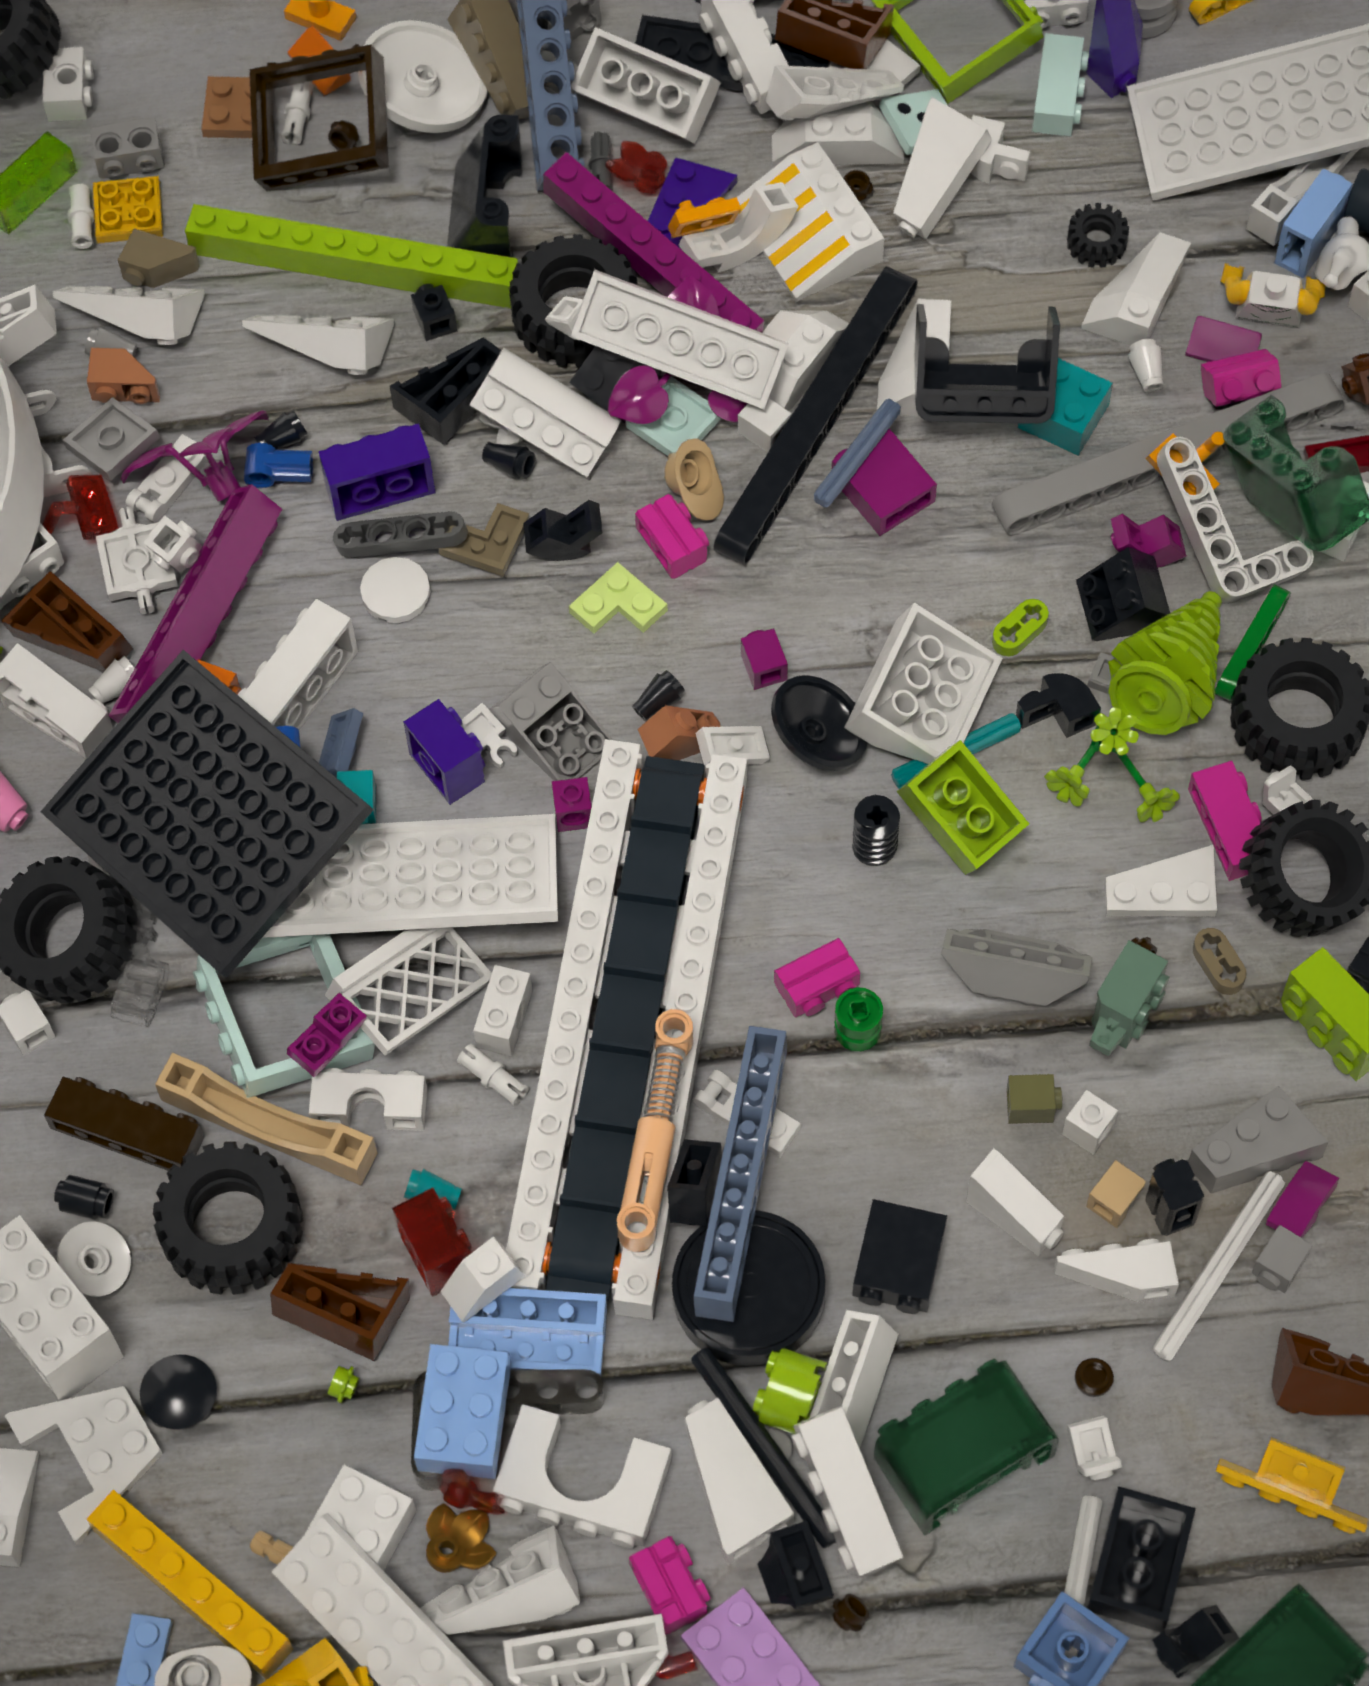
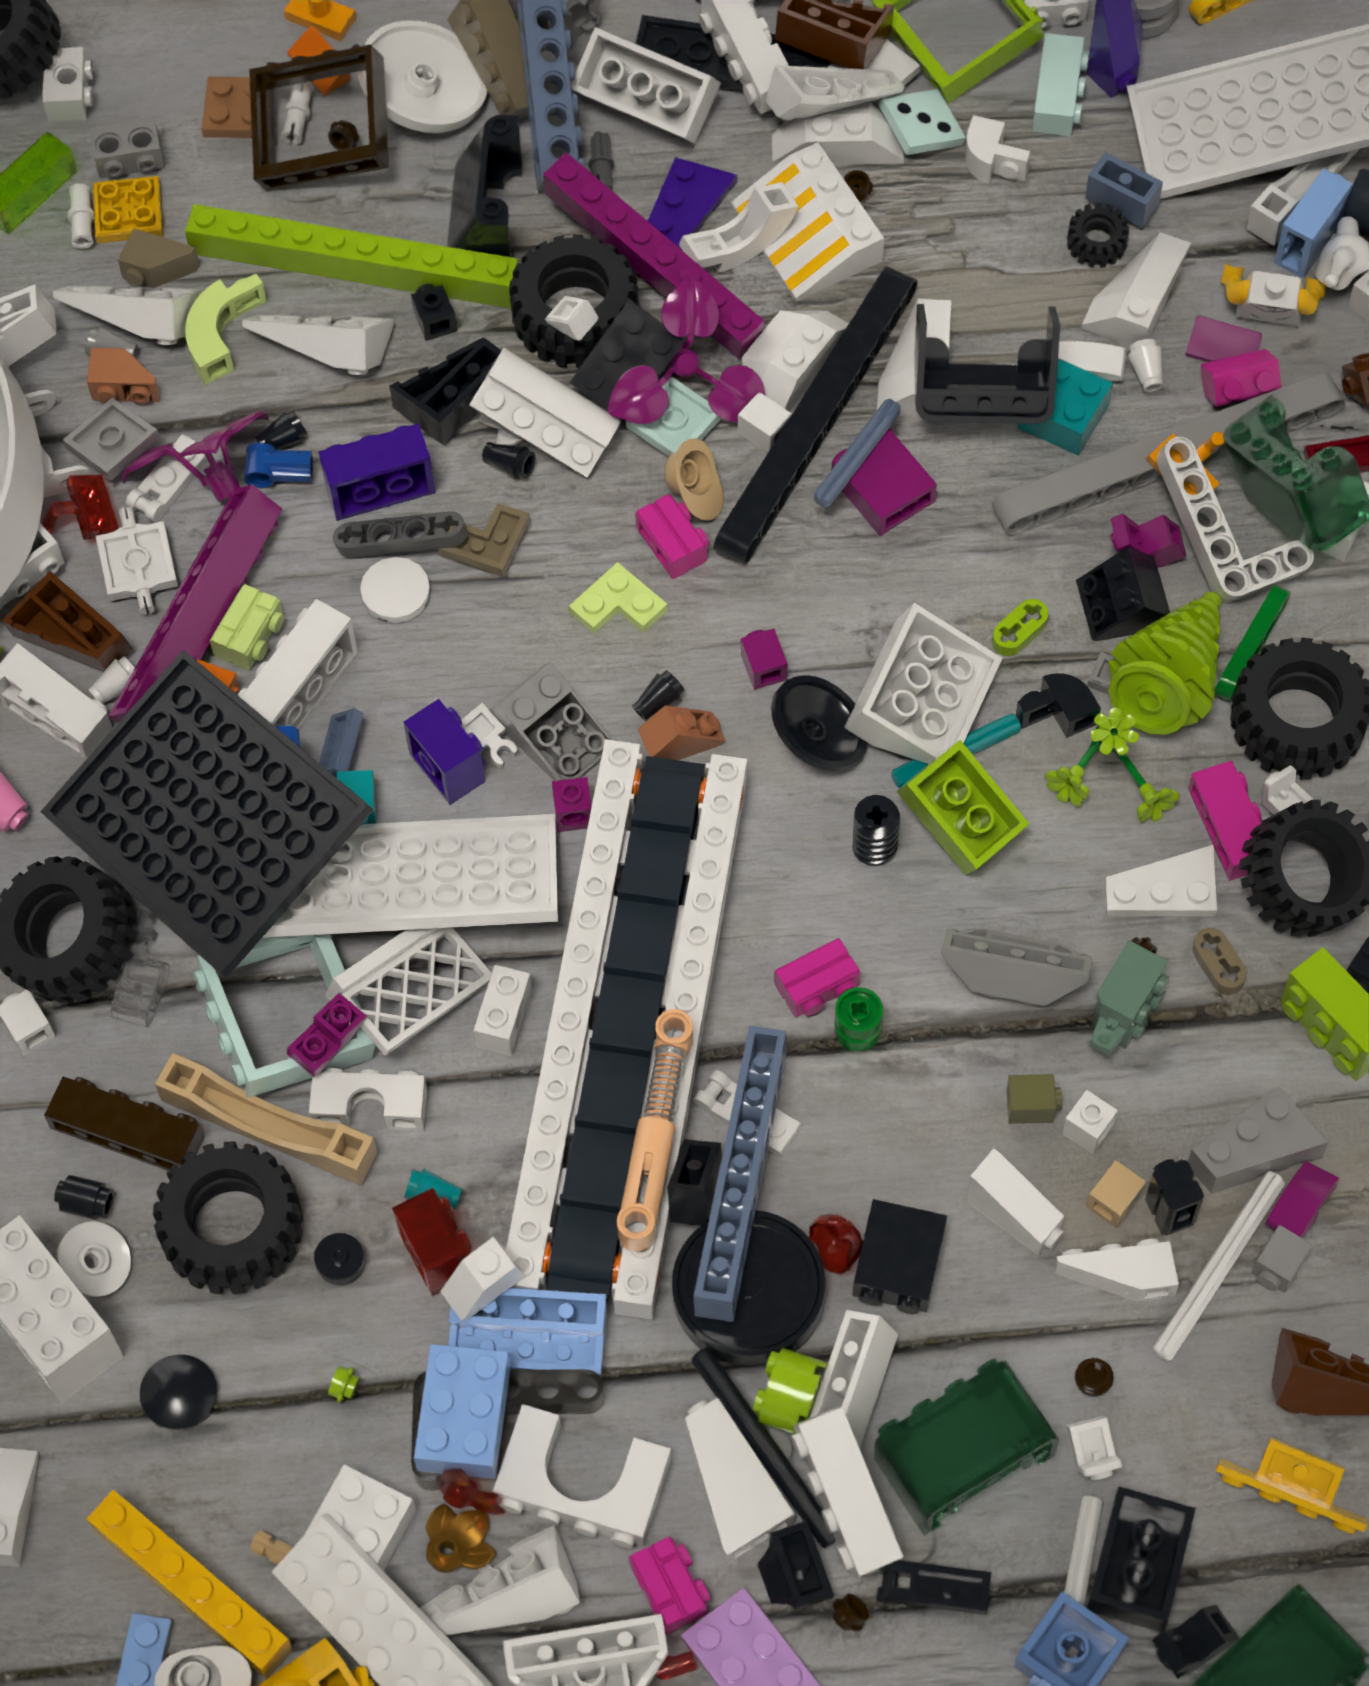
(106, 1440): white wing -> none
(173, 545): white brick -> none
(210, 316): none -> yellowish green arch
(247, 627): none -> yellowish green brick
(339, 1258): none -> black wheel
(340, 1306): reddish brown wedge -> none
(493, 1074): white pin -> none
(561, 535): black brick -> none
(639, 166): clear red plate -> none
(679, 339): white plate -> none
(701, 218): light orange plate -> none
(733, 741): white plate -> none
(837, 1242): none -> clear red hair
(935, 1587): none -> black plate
(938, 167): white slope -> none
(1098, 358): none -> white slope
(1124, 188): none -> sand blue brick

